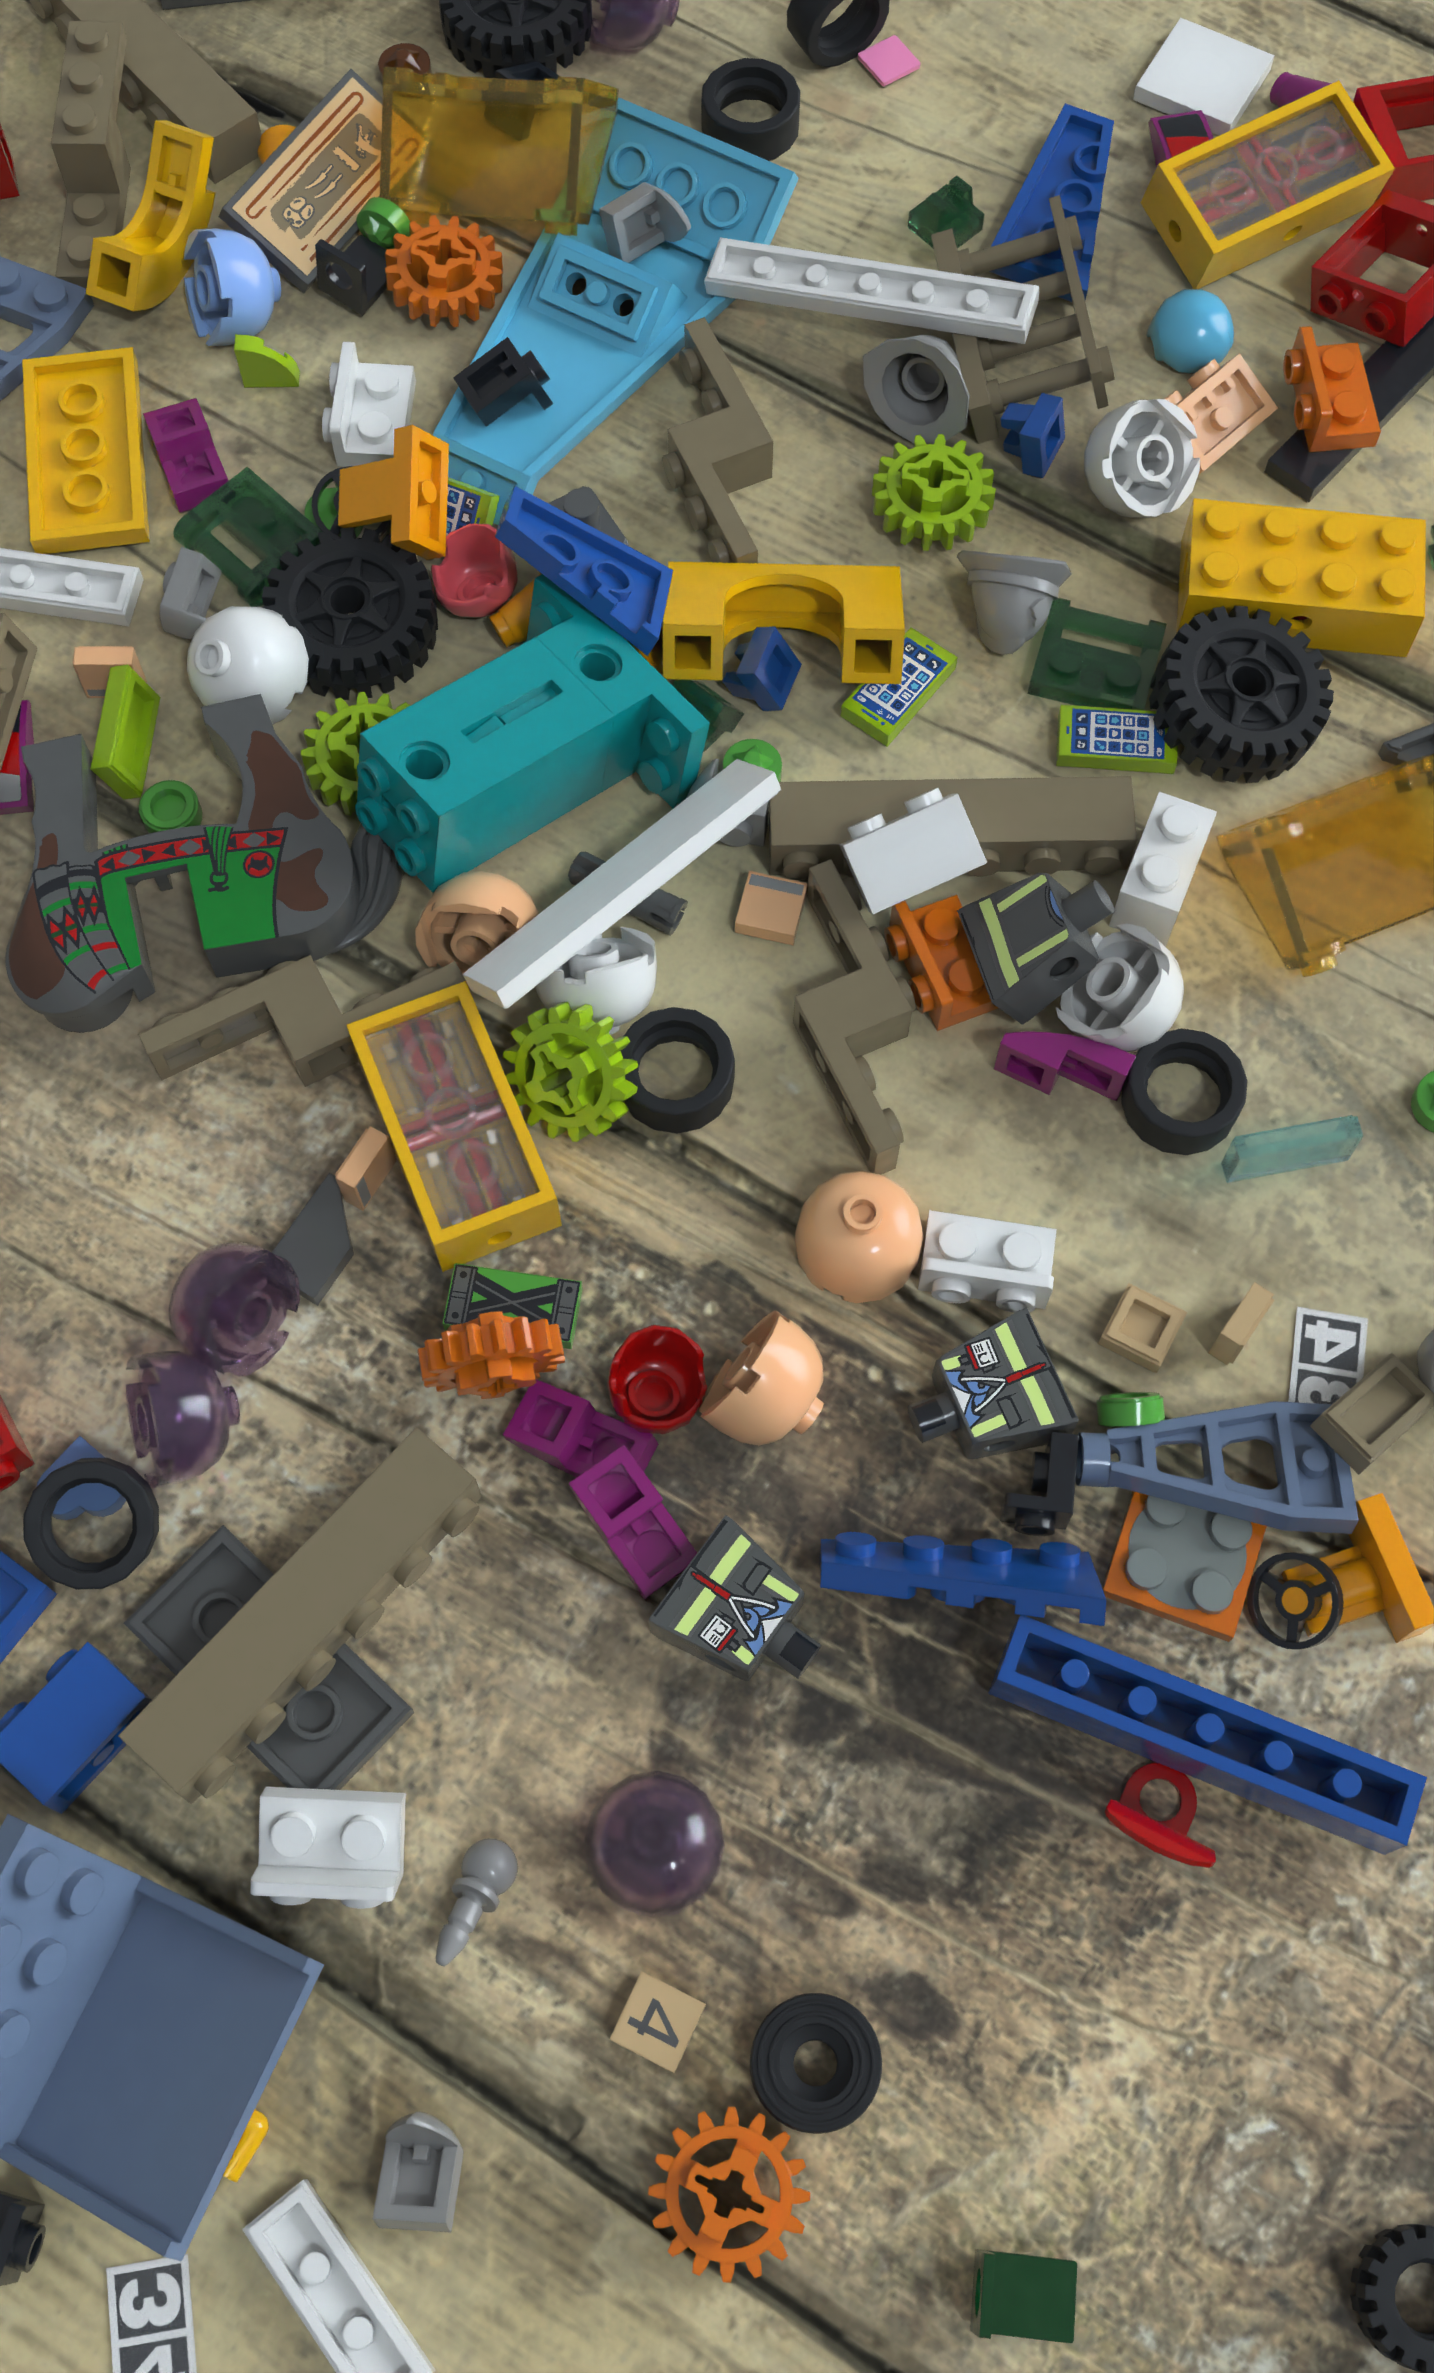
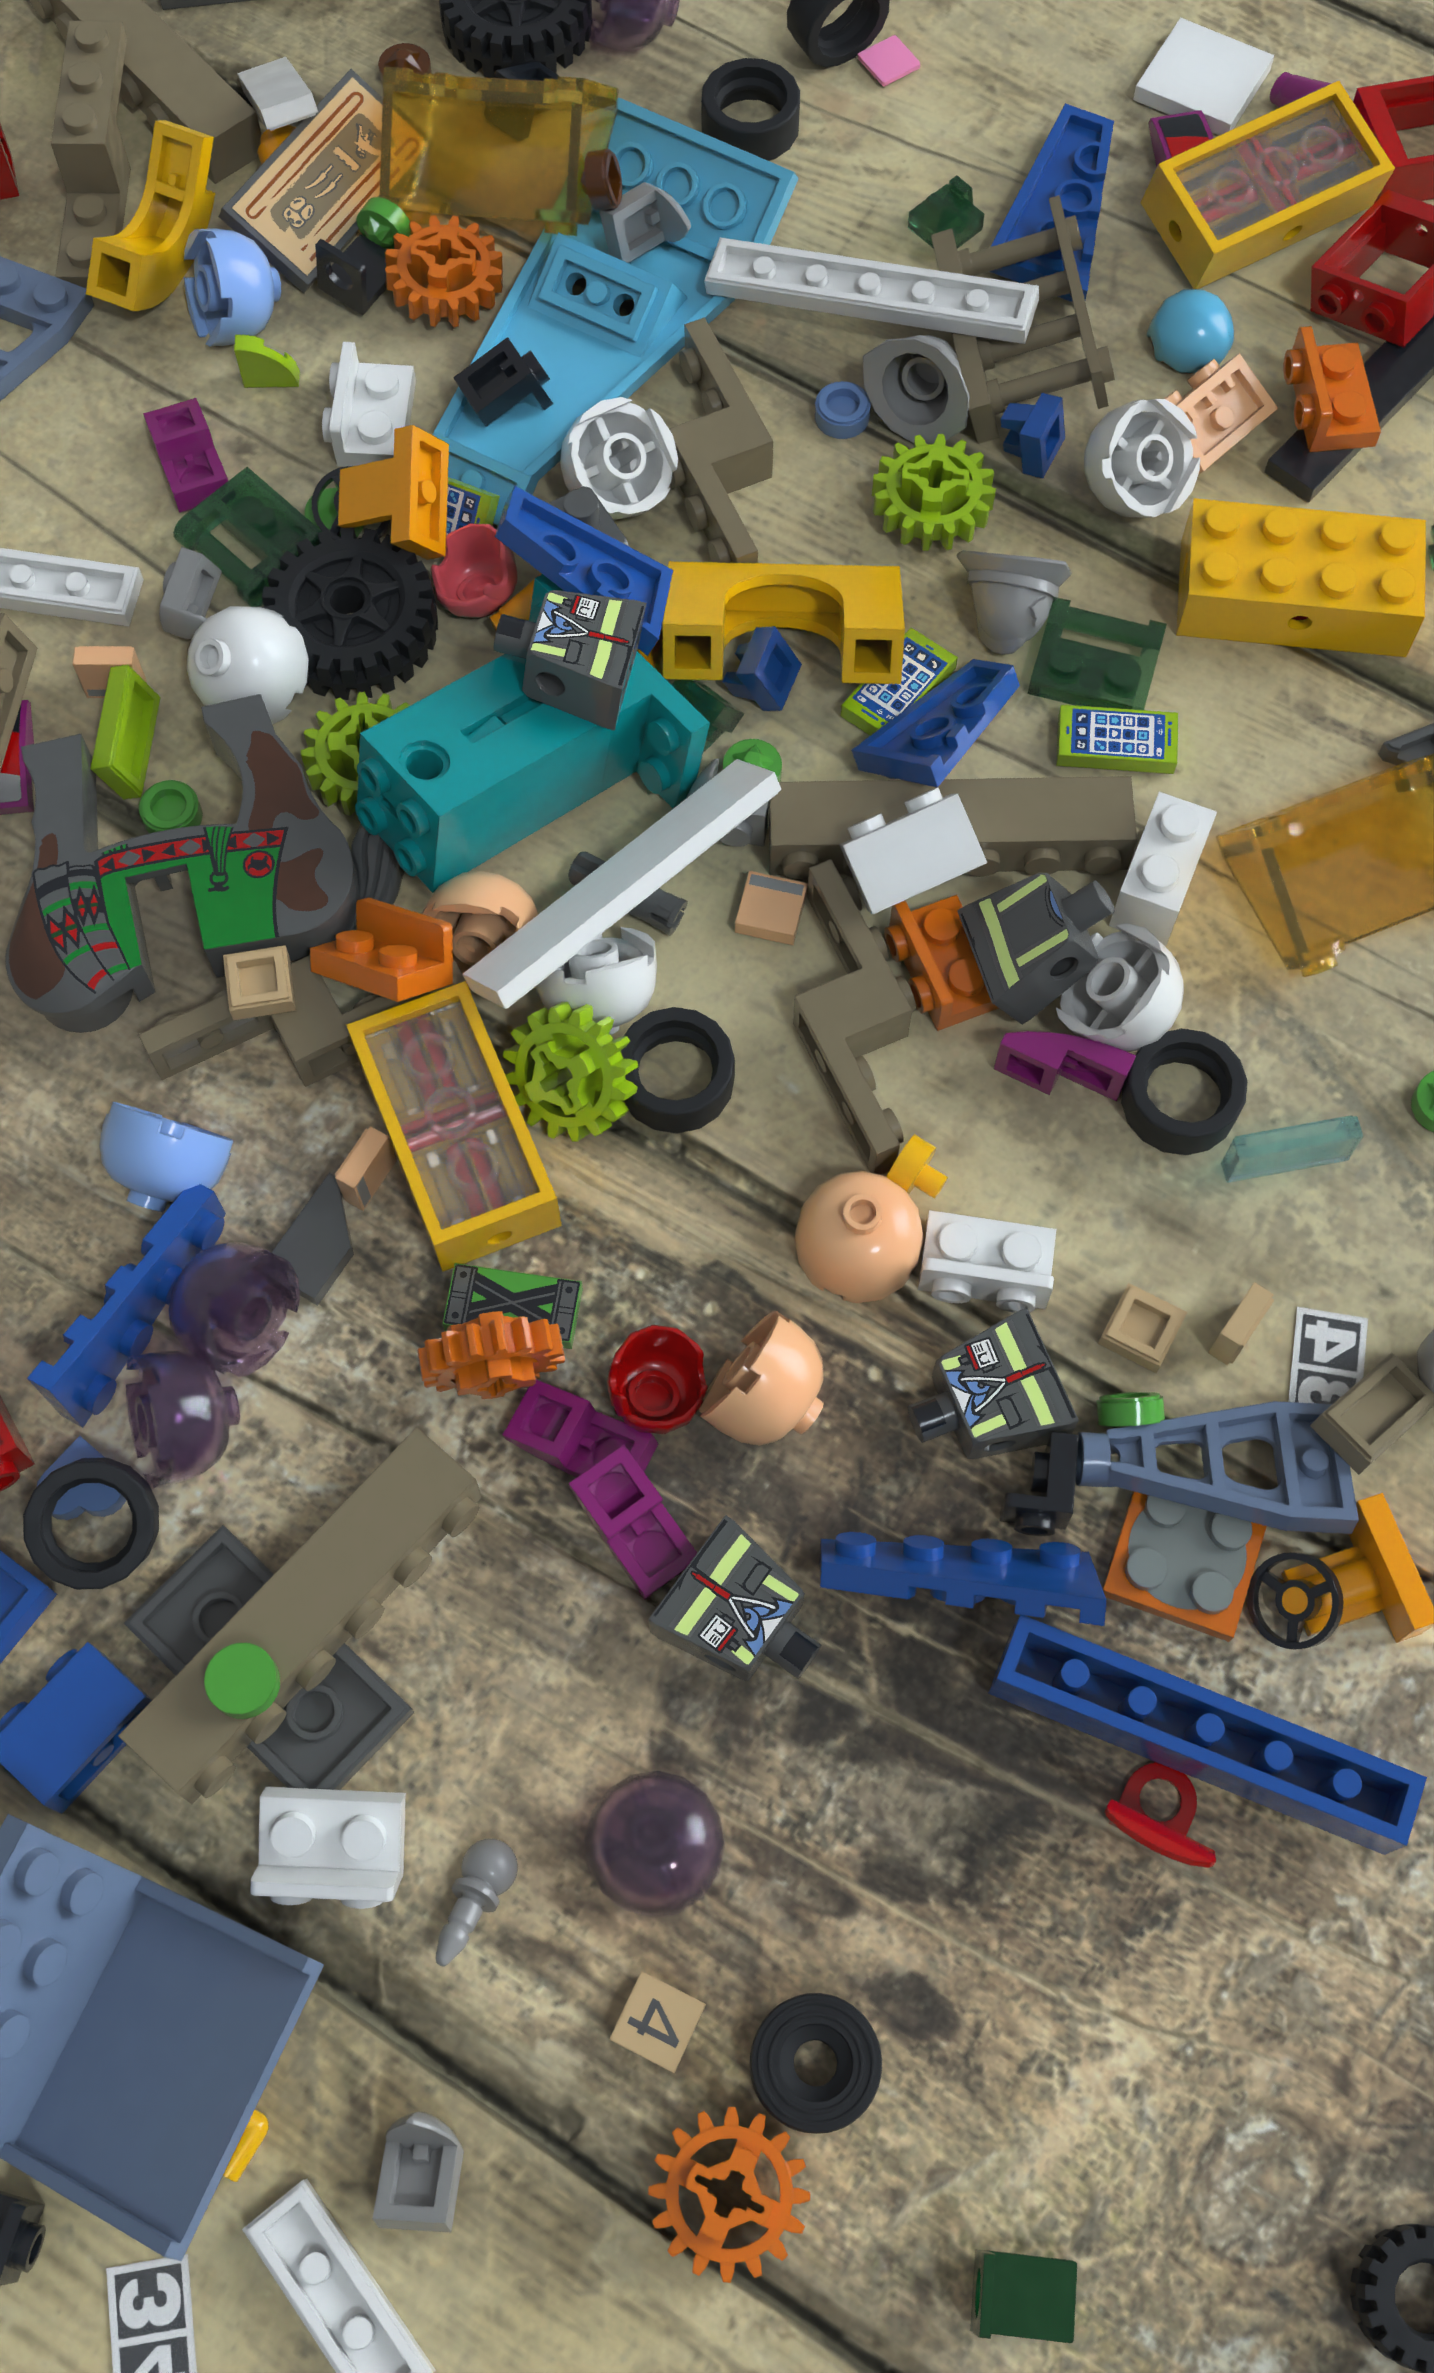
(84, 451): yellow plate -> none
(134, 1297): none -> blue wing
(159, 1155): none -> light blue cylinder
(242, 1680): none -> bright green tile
(259, 982): none -> tan tile
(277, 93): none -> white tile
(390, 952): none -> orange bracket
(577, 652): none -> dark grey torso
(602, 179): none -> reddish brown tile
(621, 456): none -> white cylinder
(842, 410): none -> medium blue tile
(913, 1171): none -> yellow tile
(940, 726): none -> blue wing
(1240, 694): black wheel -> none

